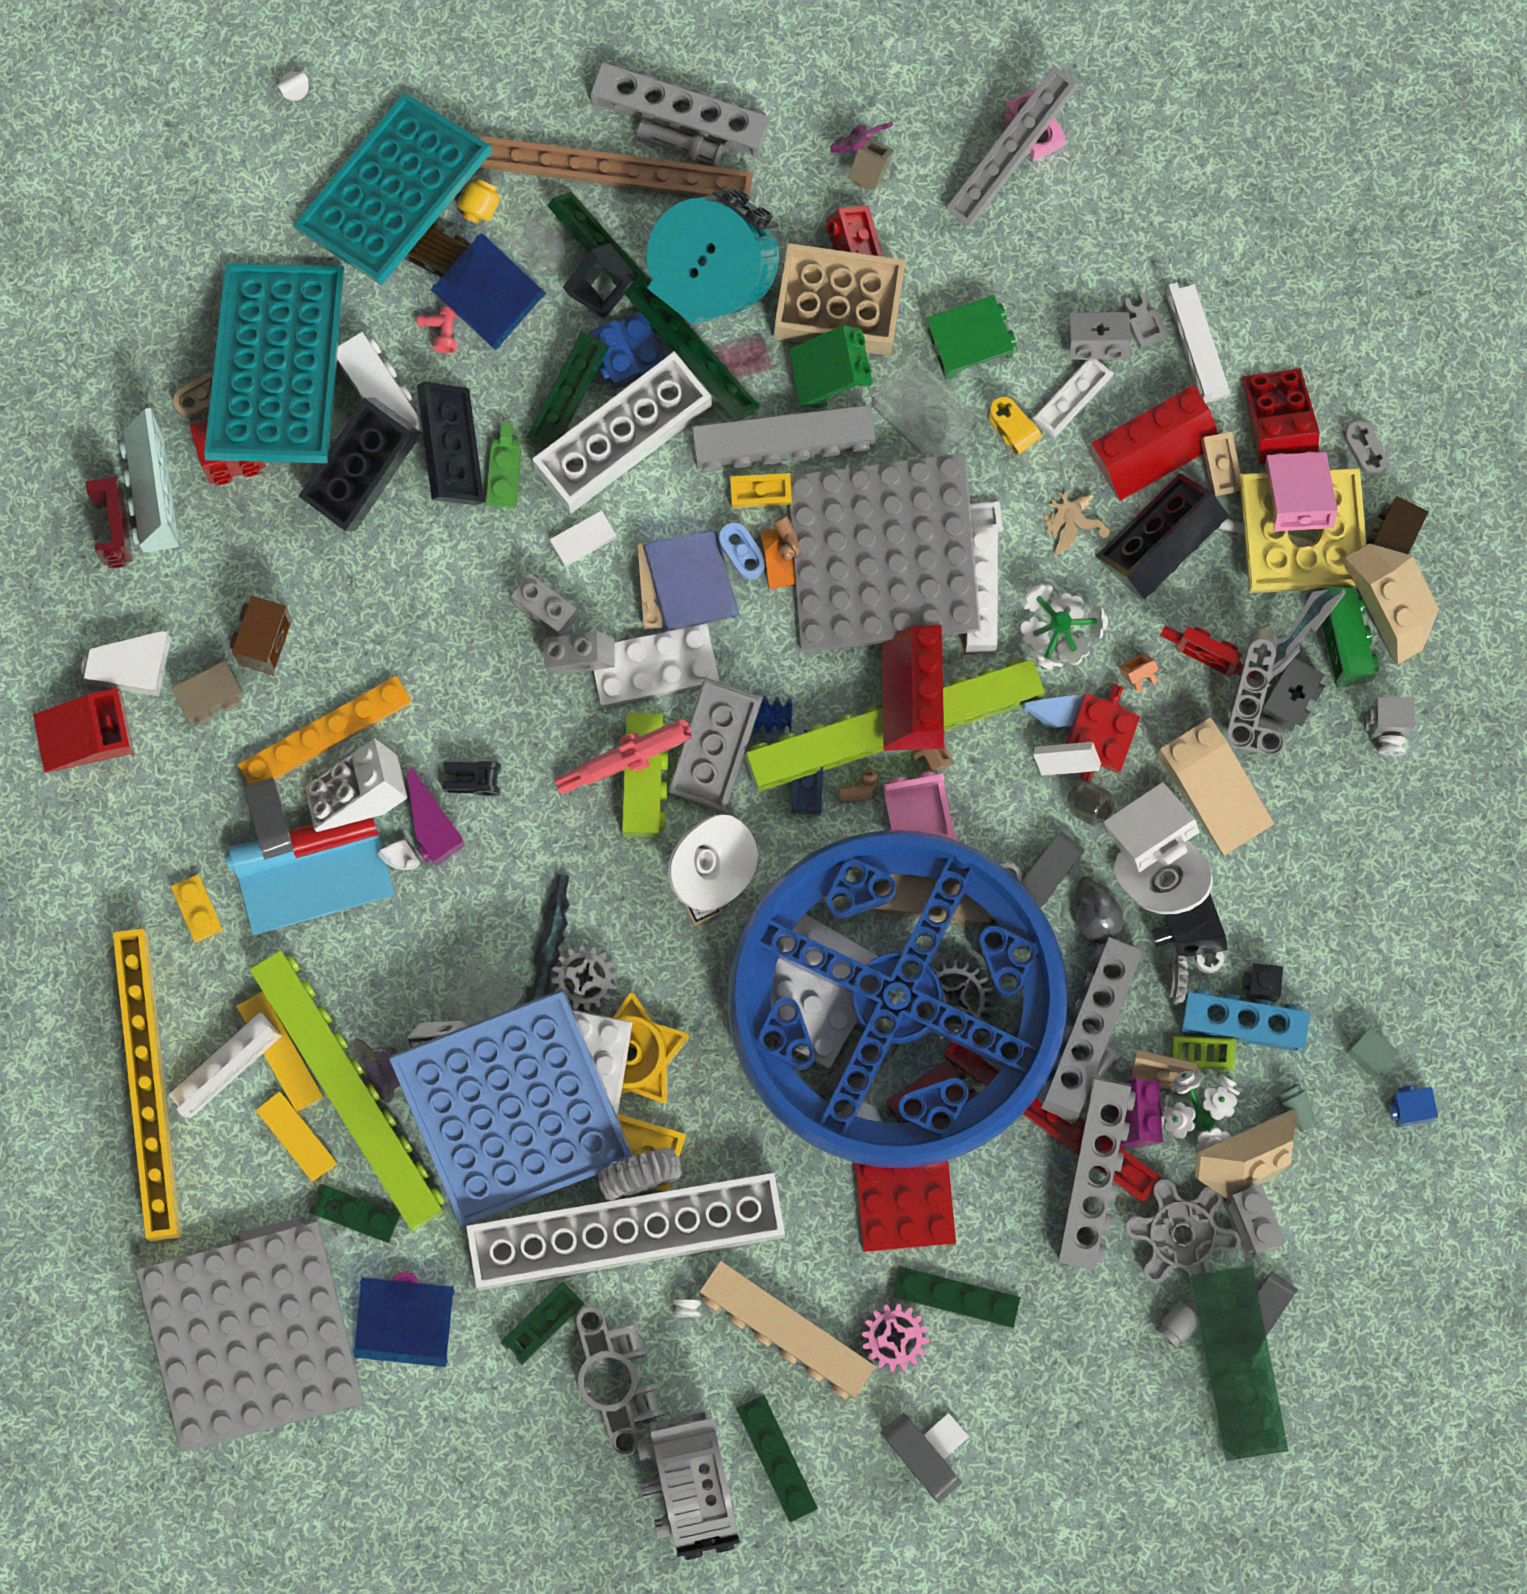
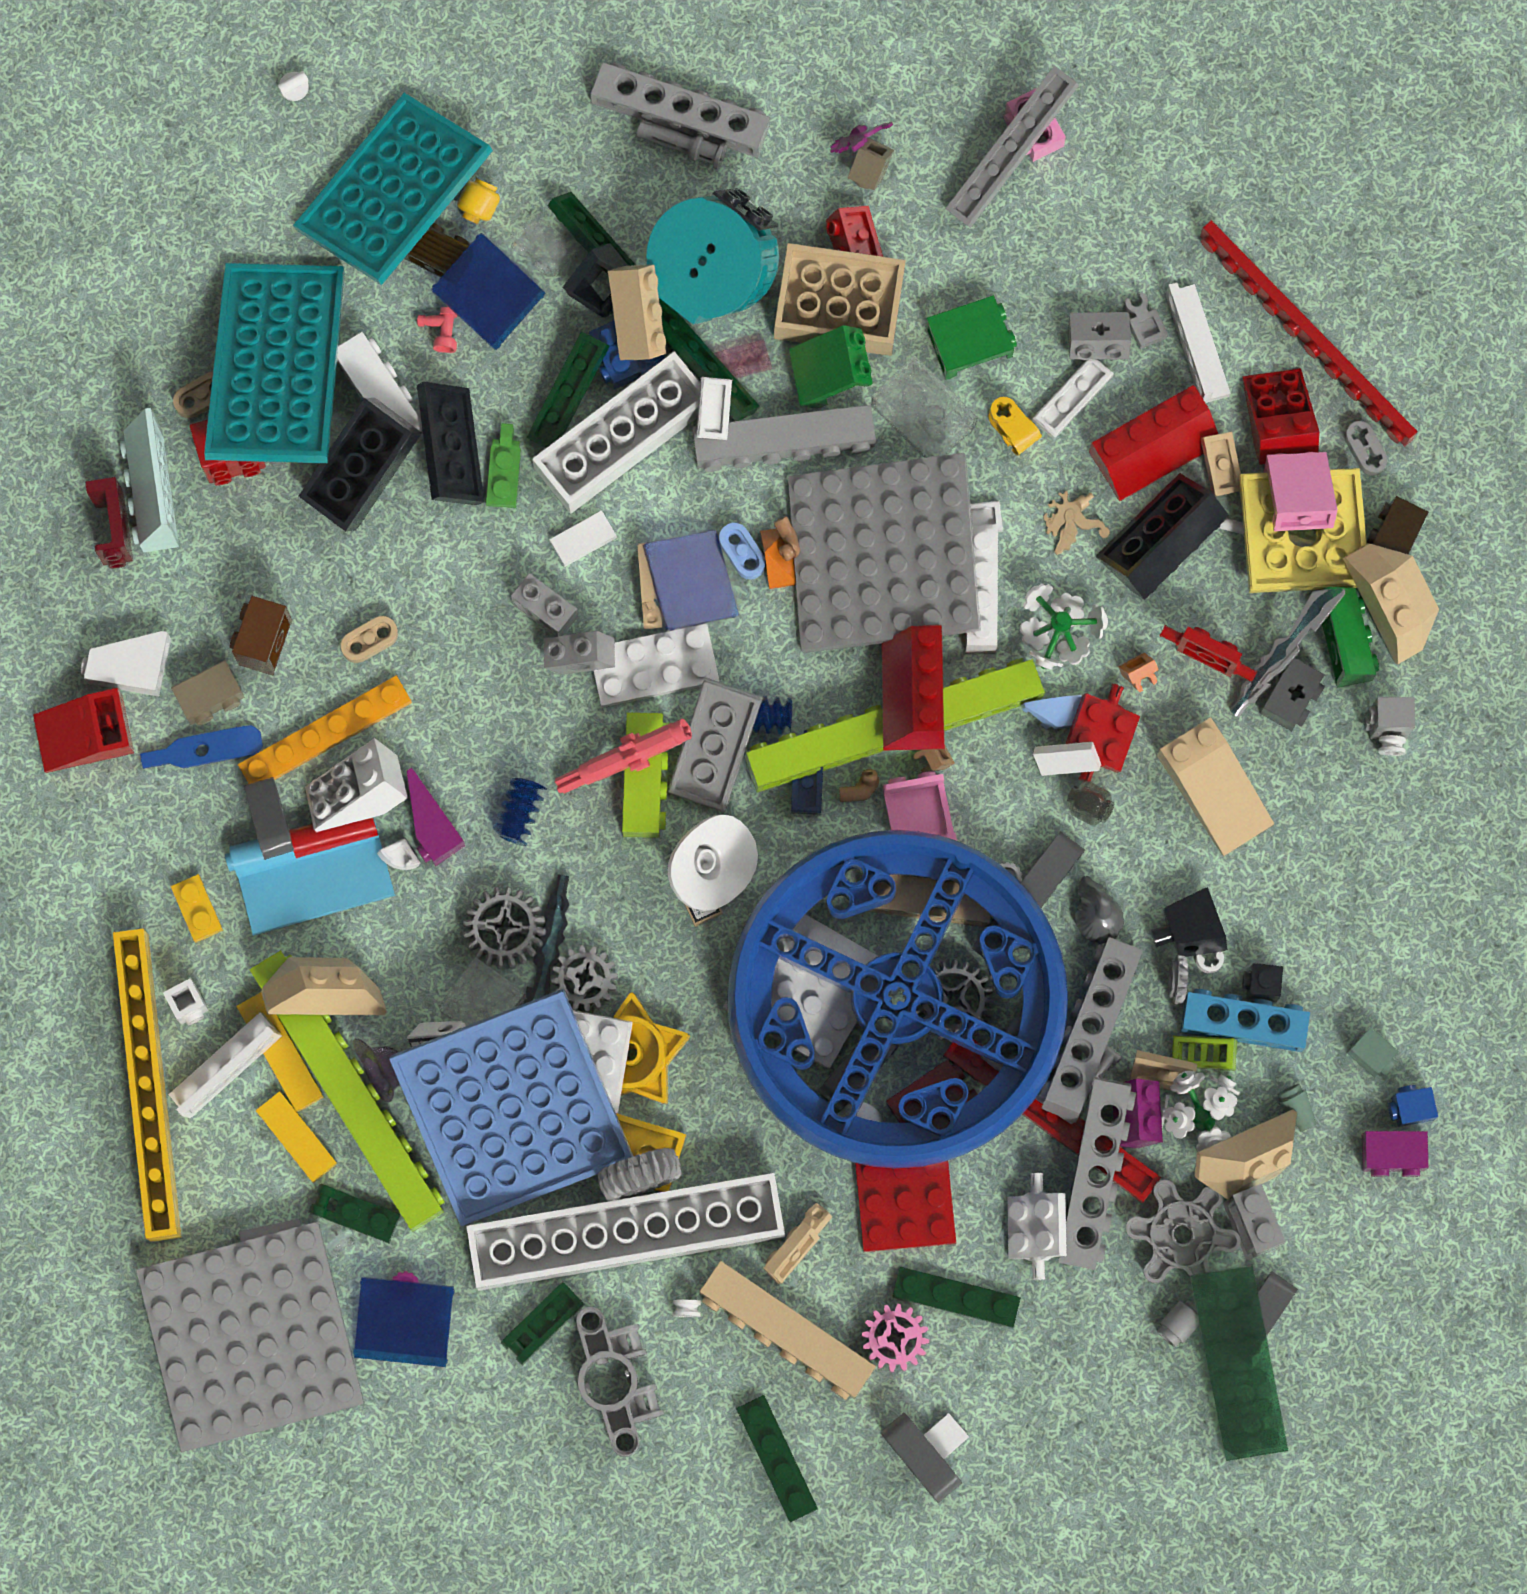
(186, 1002): none -> white brick
(221, 746): none -> blue piece
(322, 988): none -> tan wedge
(368, 638): none -> tan plate
(484, 780): black piece -> none
(518, 810): none -> clear blue piece
(518, 929): none -> light grey gear
(612, 168): medium nougat plate -> none
(637, 312): none -> tan brick
(692, 1485): light grey piece -> none
(714, 408): none -> white tile
(760, 490): yellow plate -> none
(797, 1244): none -> tan hinge
(1037, 1226): none -> white plate
(1152, 828): white piece -> none
(1169, 887): white hat -> none
(1256, 690): light grey beam -> none
(1315, 343): none -> red plate
(1395, 1152): none -> magenta brick

